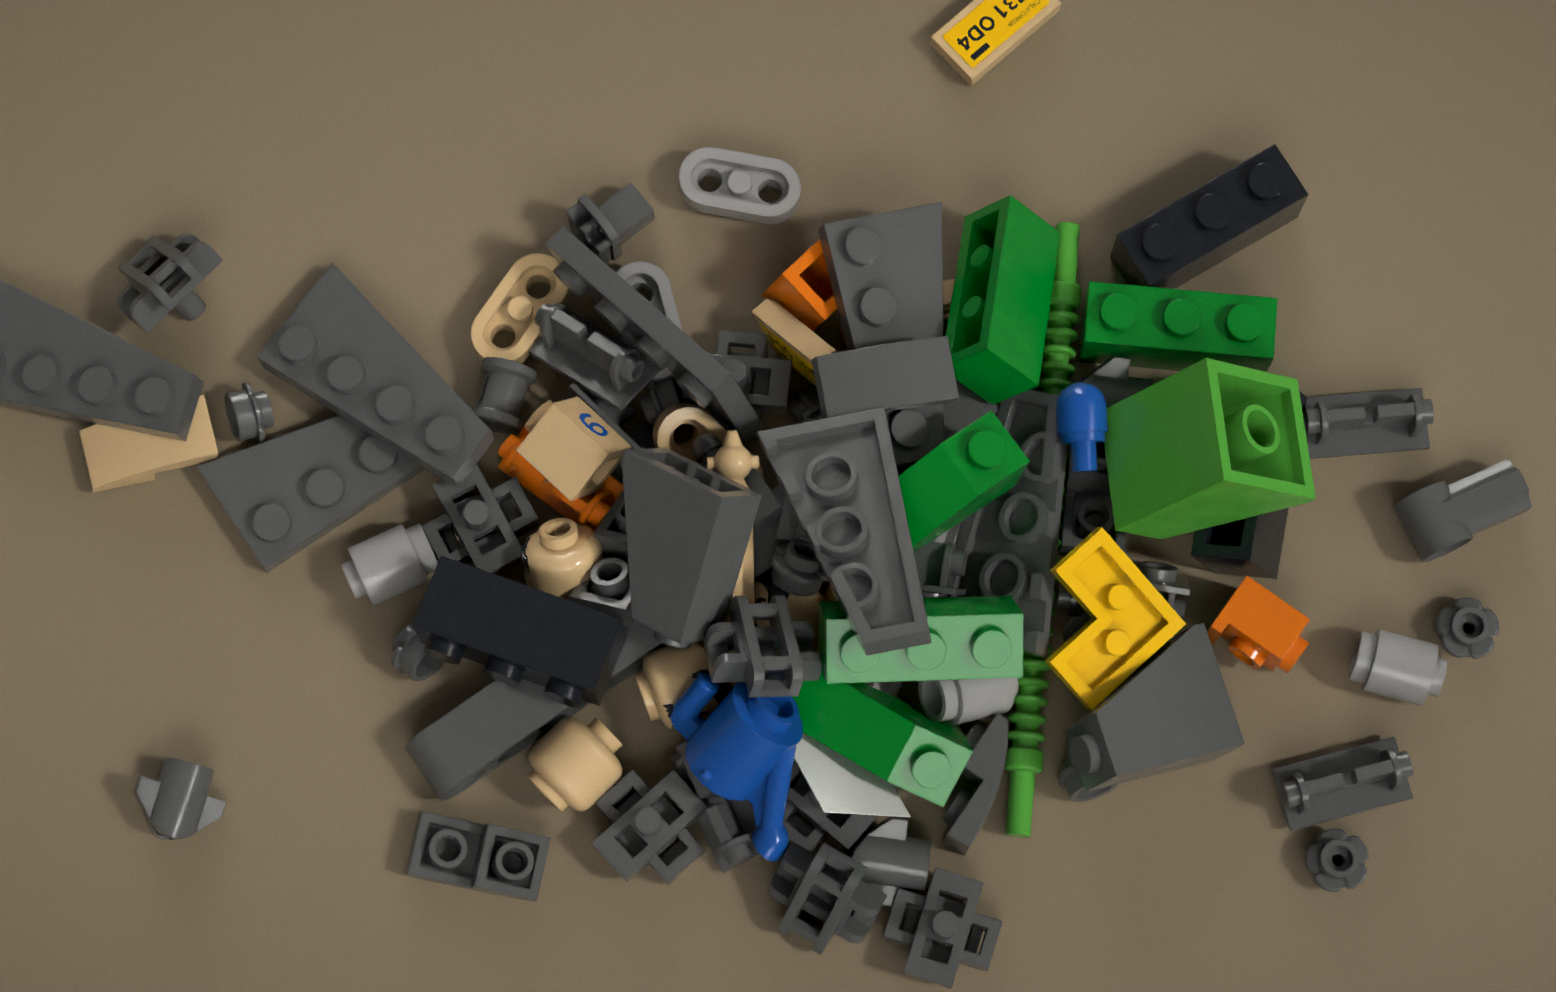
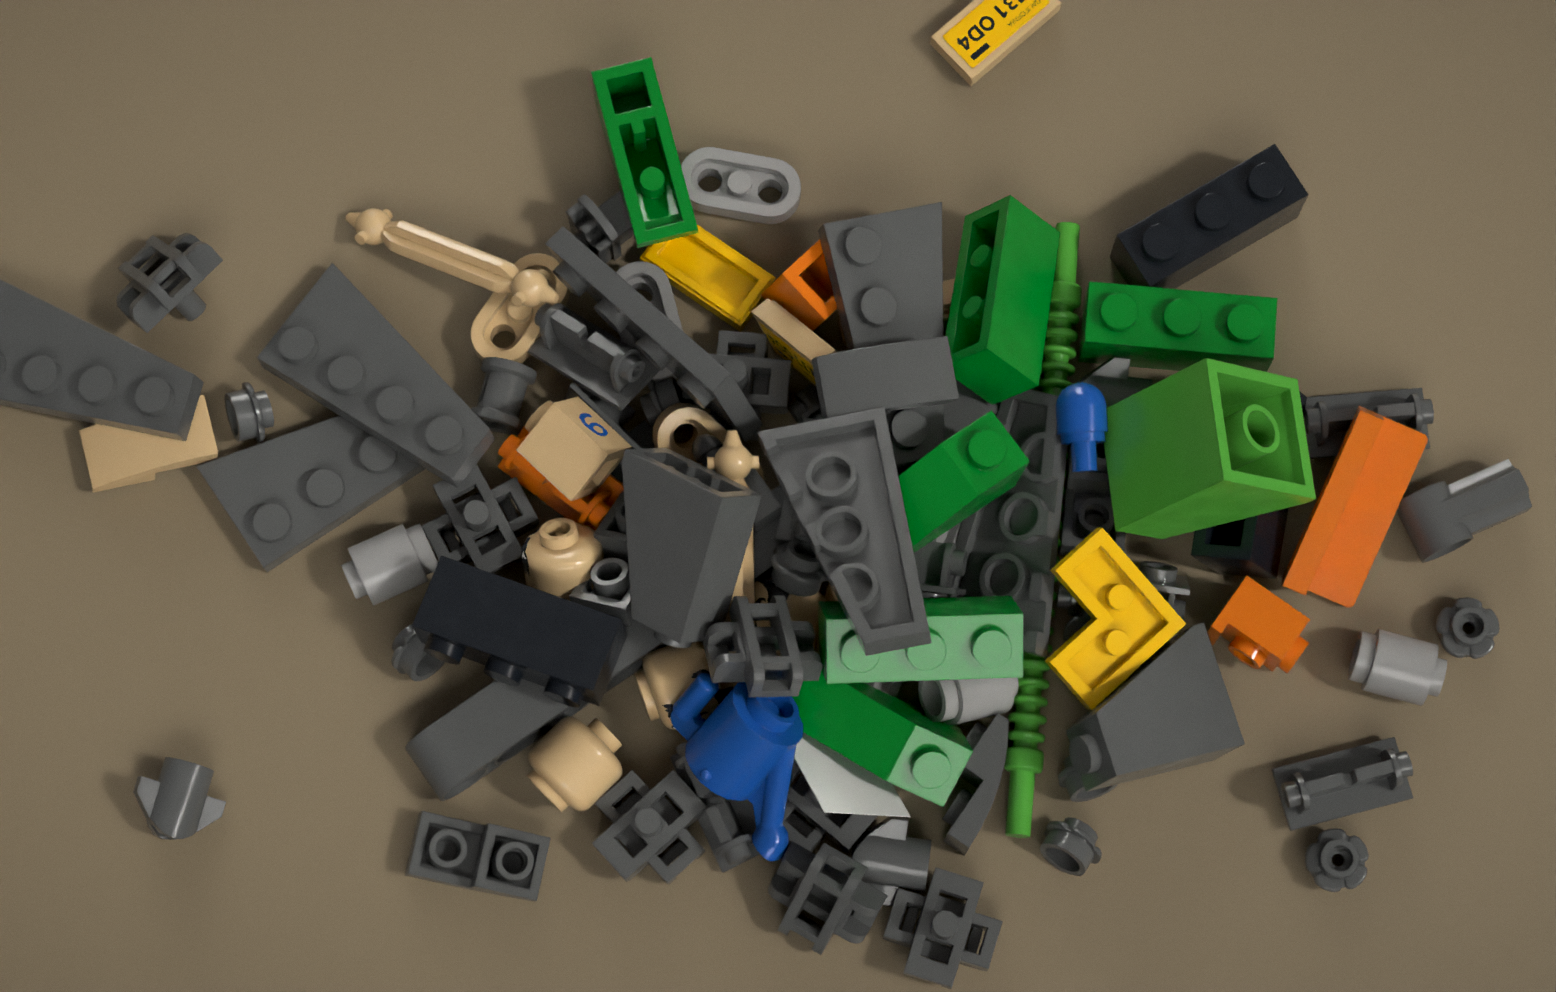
(452, 257): none -> tan wheel
(643, 152): none -> green slope
(712, 275): none -> yellow tile
(1070, 846): none -> dark grey plate
(1354, 508): none -> orange panel

